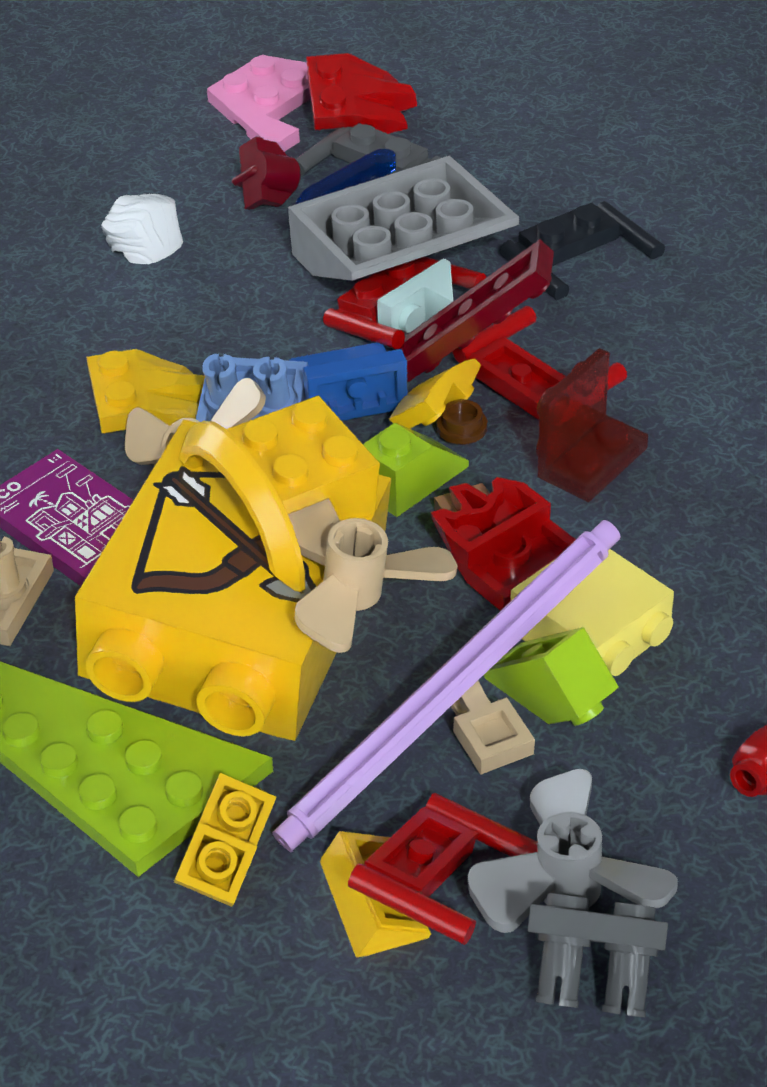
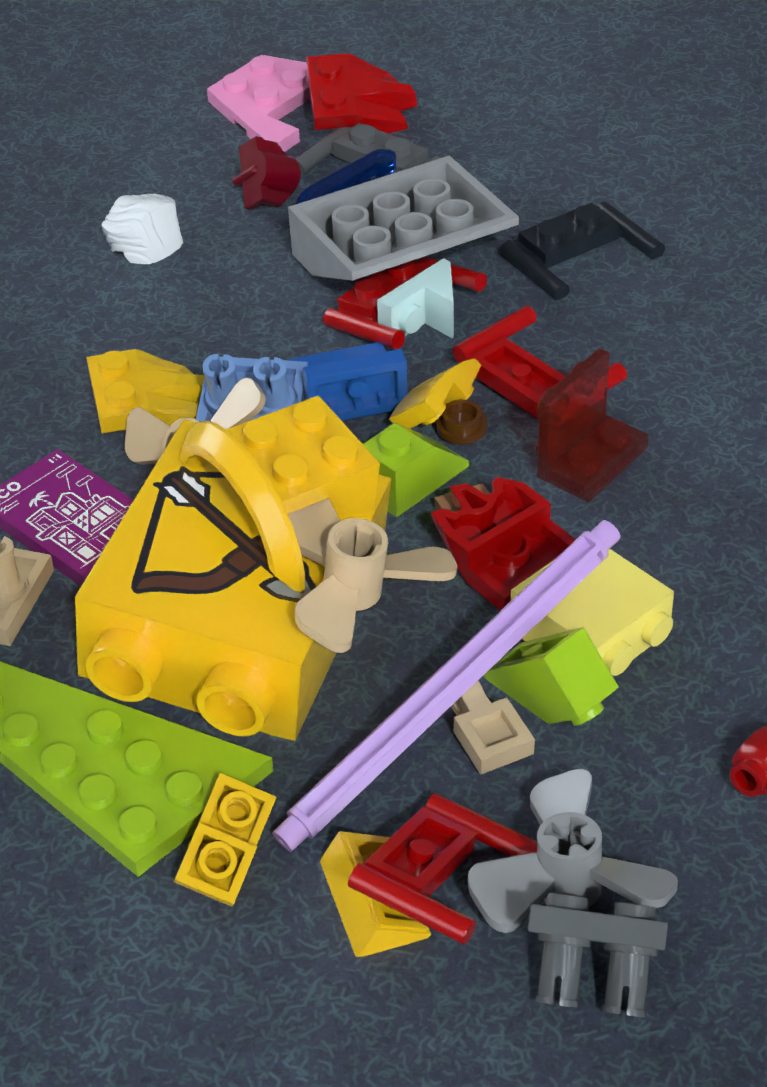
(478, 308): dark red plate -> none

